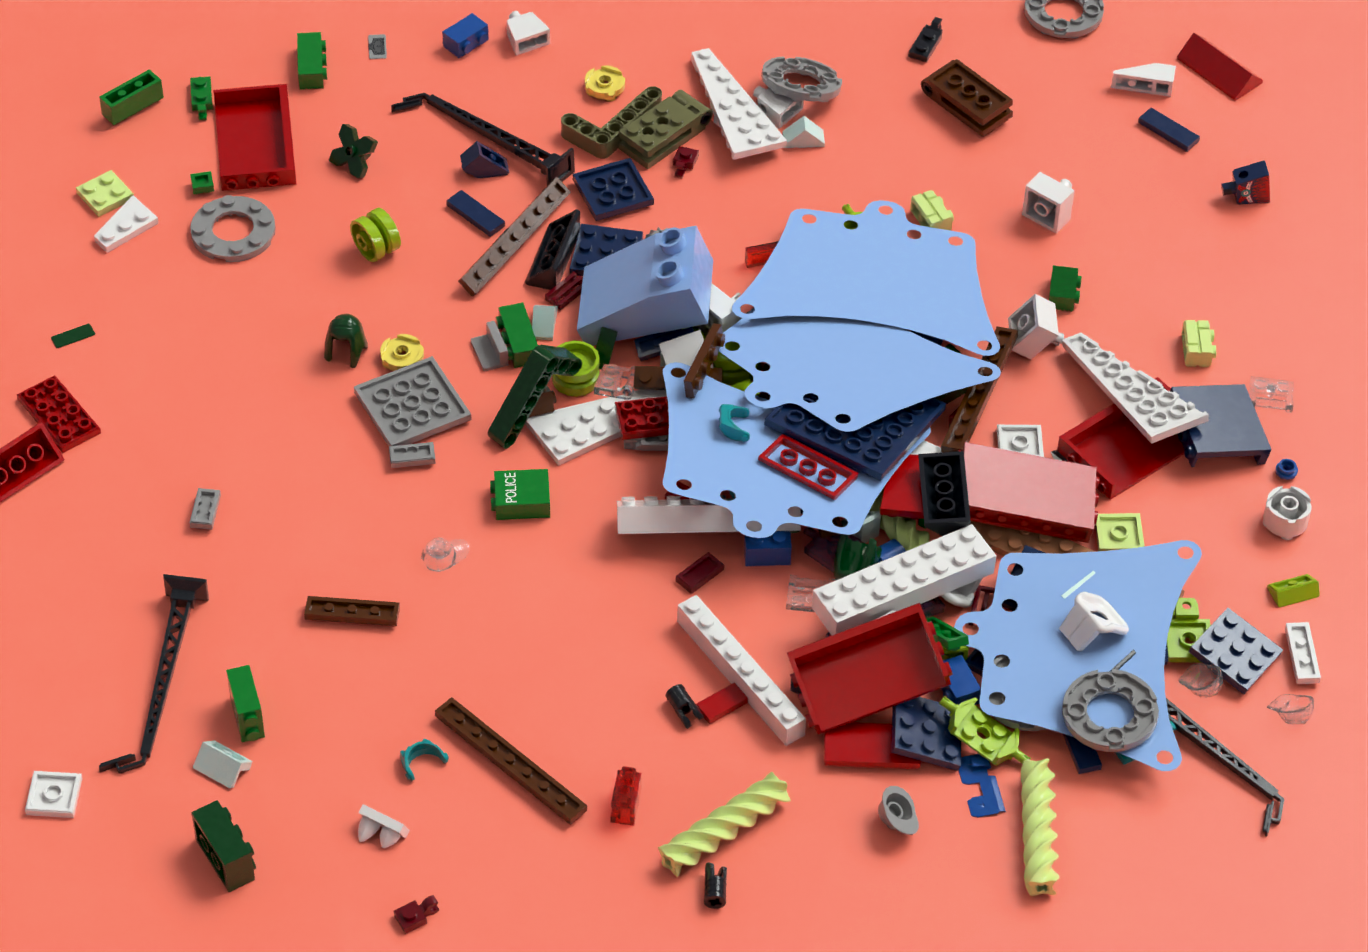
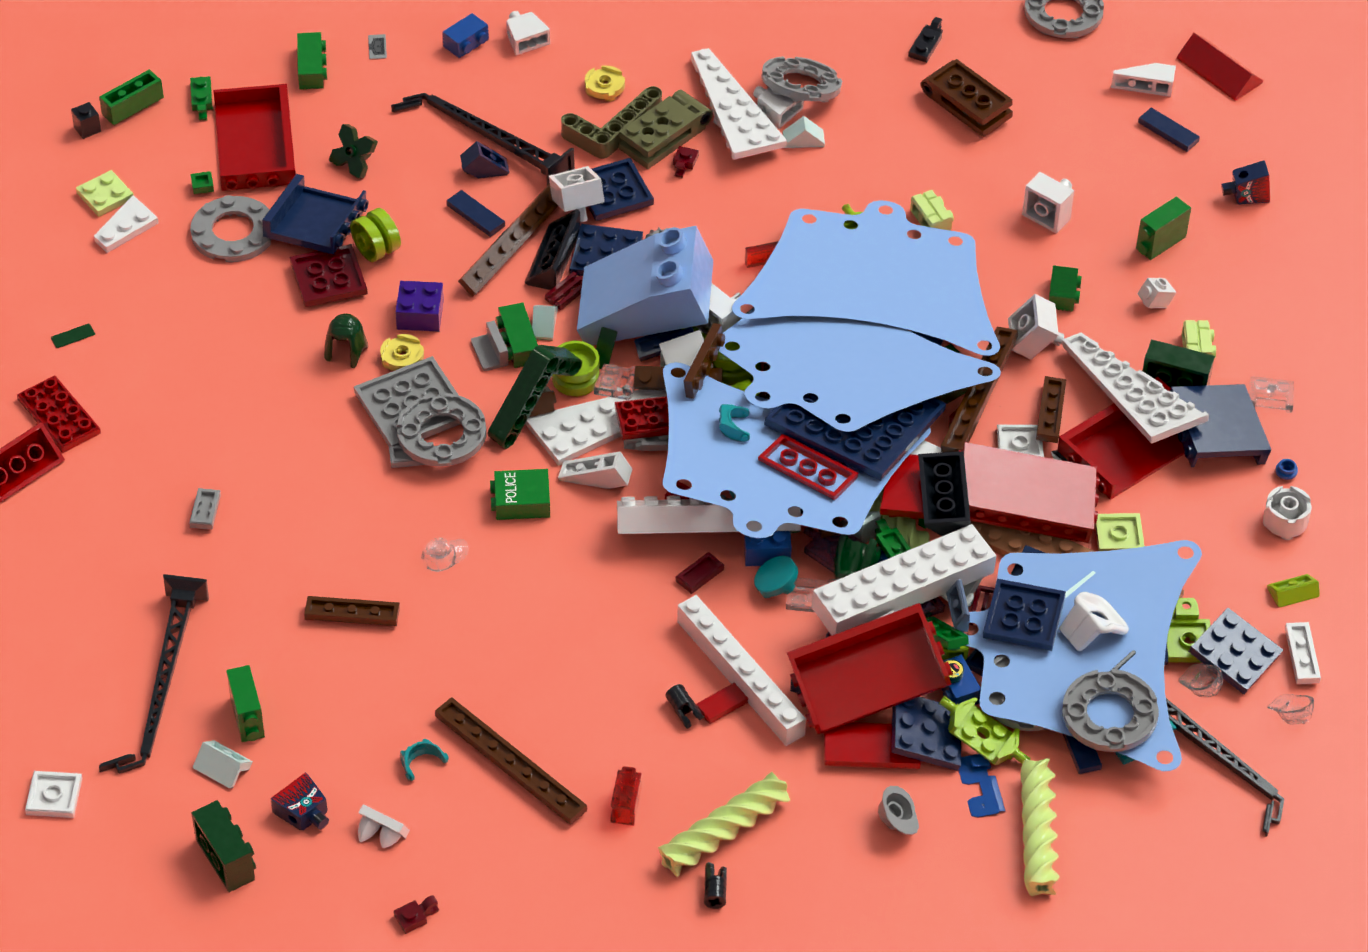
(86, 120): none -> brick
(301, 804): none -> torso
(312, 216): none -> dark blue panel
(328, 276): none -> dark red plate
(419, 306): none -> dark purple brick
(449, 405): none -> light grey plate
(576, 190): none -> white brick
(600, 471): none -> slope
(776, 576): none -> teal tile
(890, 539): none -> green plate
(957, 670): none -> tile
(958, 606): none -> sand blue slope
(1024, 614): none -> dark blue plate
(1051, 409): none -> reddish brown plate
(1156, 293): none -> brick
(1163, 228): none -> green brick
(1177, 365): none -> dark green brick

